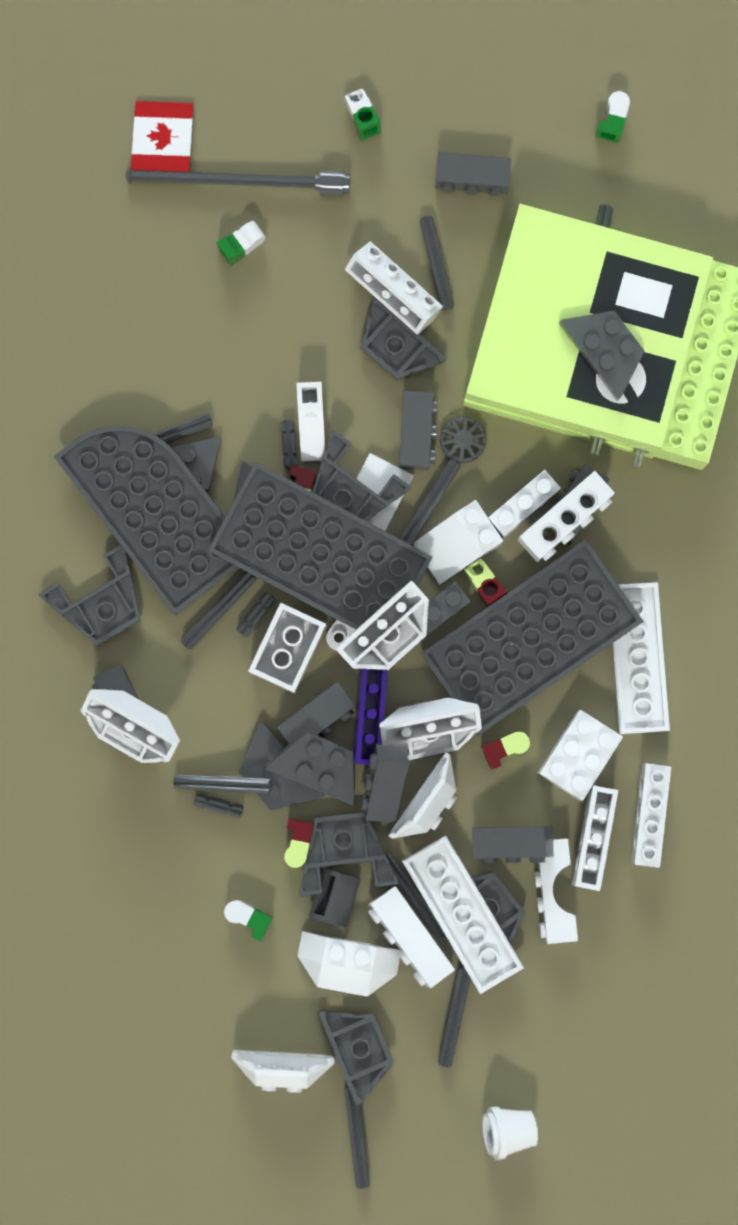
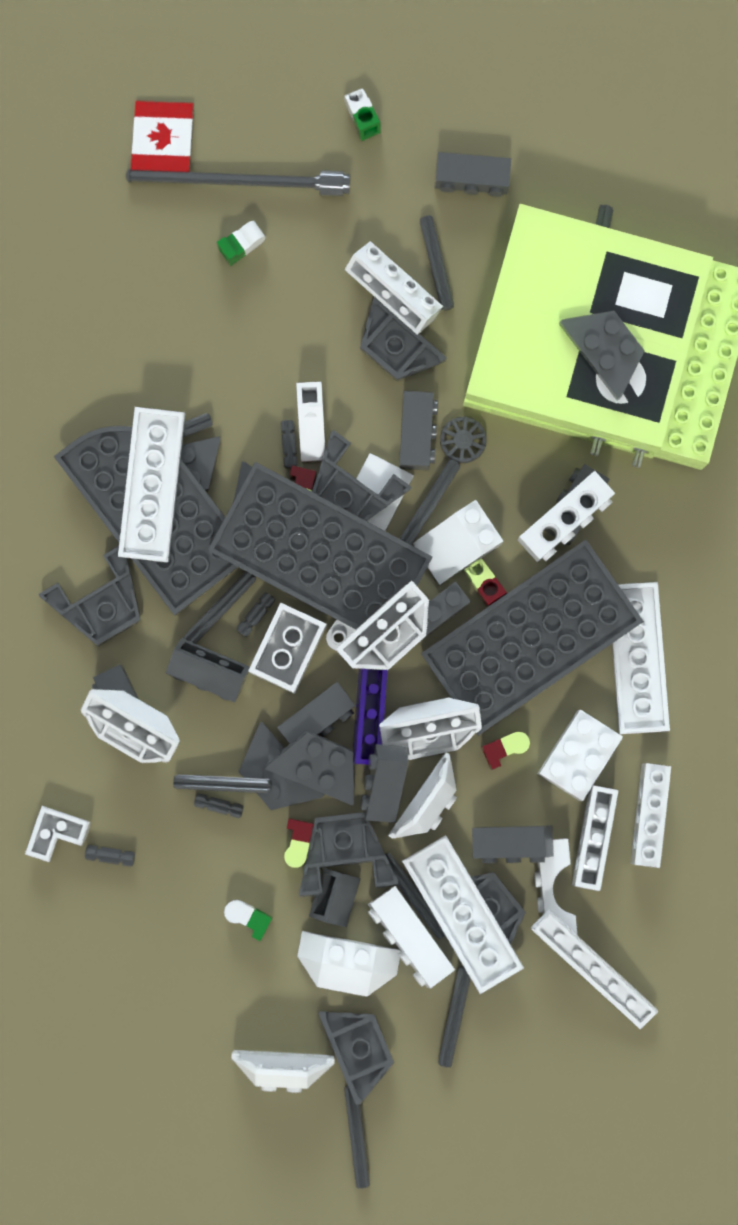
(54, 825): none -> white brick
(109, 855): none -> dark grey axle
(151, 484): none -> white tile
(207, 670): none -> dark grey brick
(508, 1131): white piece -> none
(524, 503): white arch -> none
(594, 969): none -> white tile
(617, 111): leg -> none

